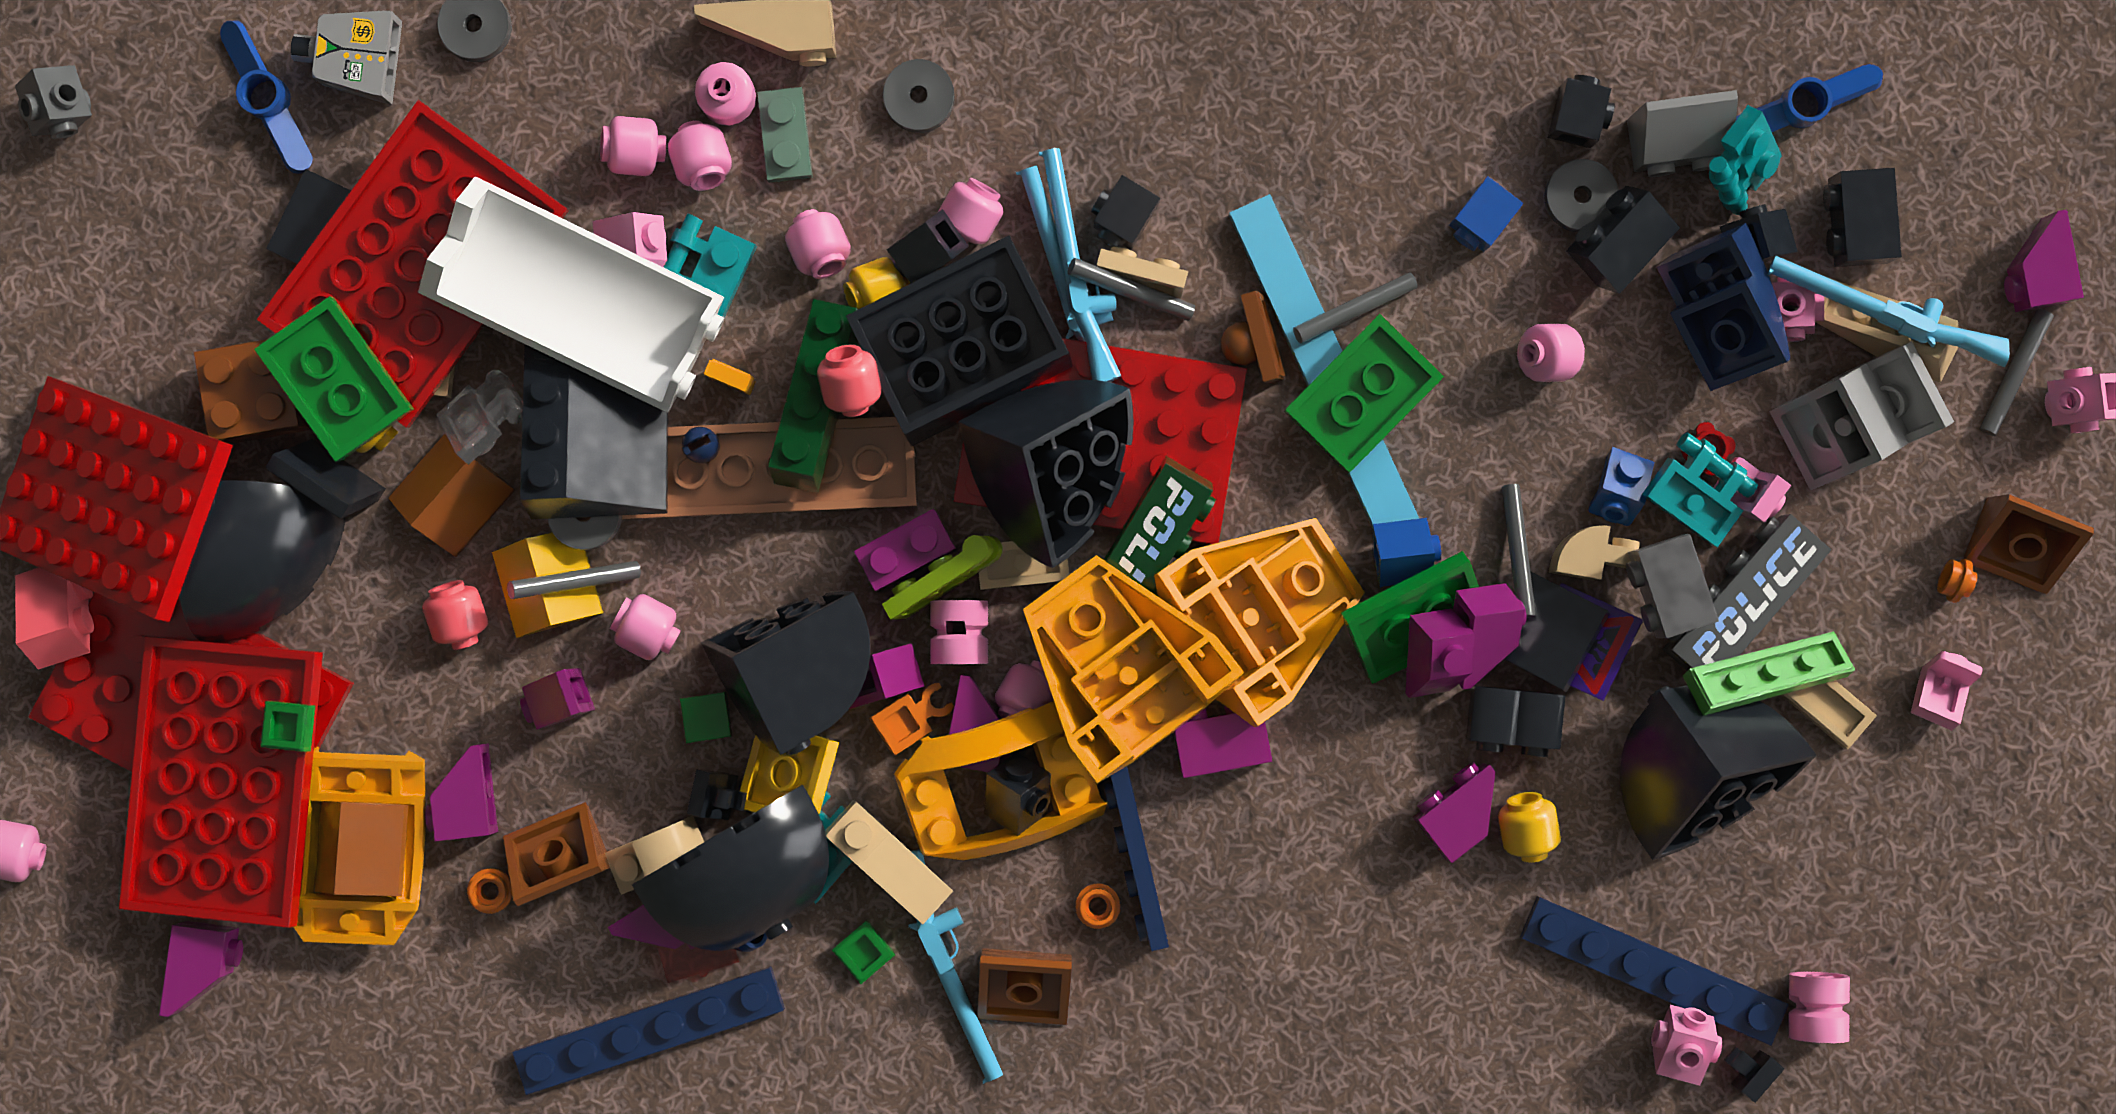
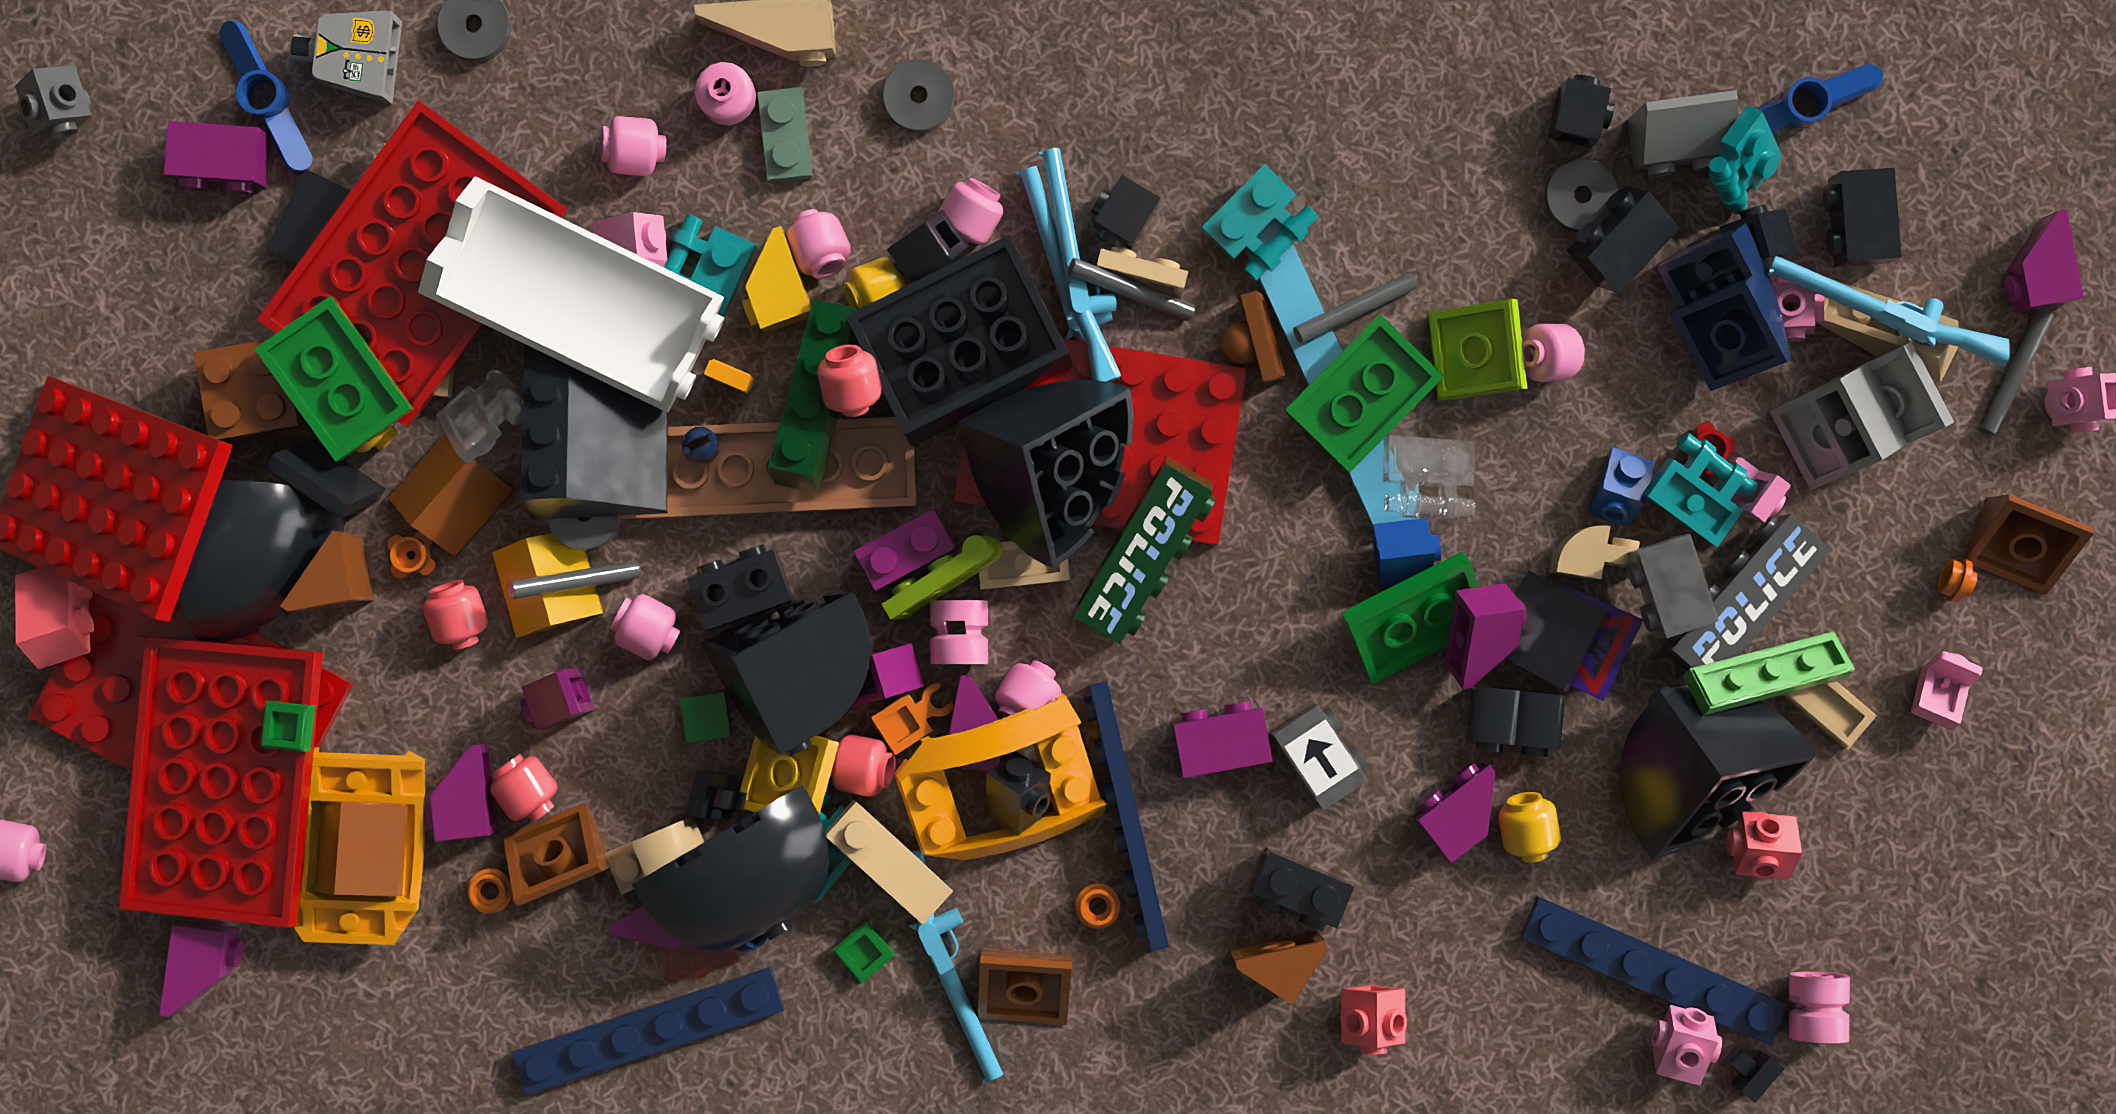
(217, 156): none -> magenta brick
(334, 577): none -> dark orange slope
(399, 550): none -> orange plate
(523, 788): none -> coral head
(699, 155): bright pink head -> none
(740, 588): none -> black brick
(776, 287): none -> yellow slope
(862, 766): none -> coral head
(1122, 665): light orange wedge -> none
(1249, 213): none -> teal plate
(1269, 603): light orange wedge -> none
(1282, 963): none -> dark orange slope
(1302, 888): none -> black brick
(1320, 755): none -> brick
(1373, 1017): none -> coral brick
(1431, 463): none -> clear plate
(1438, 652): magenta slope -> none
(1478, 349): none -> lime plate
(1484, 215): blue brick -> none
(1518, 547): dark grey bar -> none
(1764, 845): none -> coral brick

